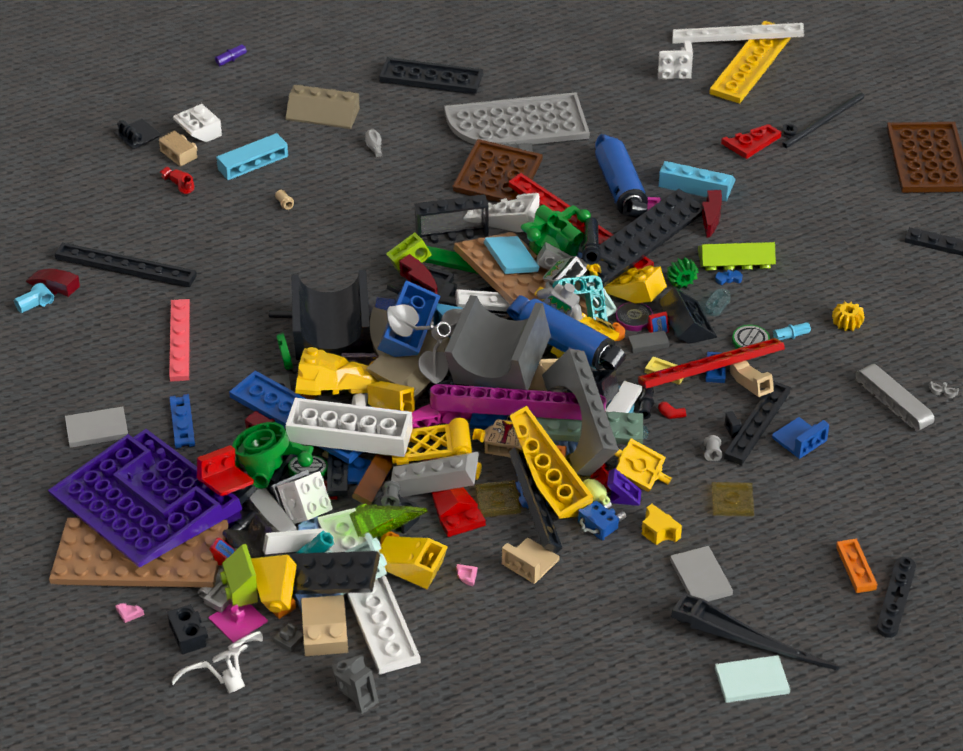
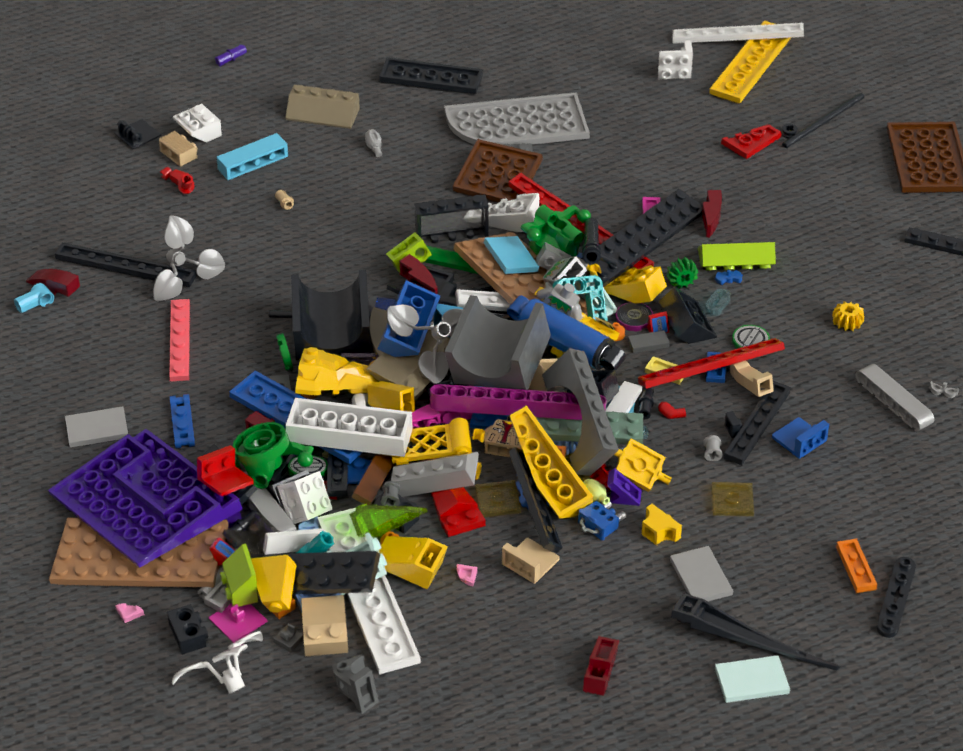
(176, 235): none -> light grey plant
(600, 665): none -> dark red slope
(621, 176): blue piece -> none
(694, 180): medium azure slope -> none
(791, 331): medium azure axle -> none

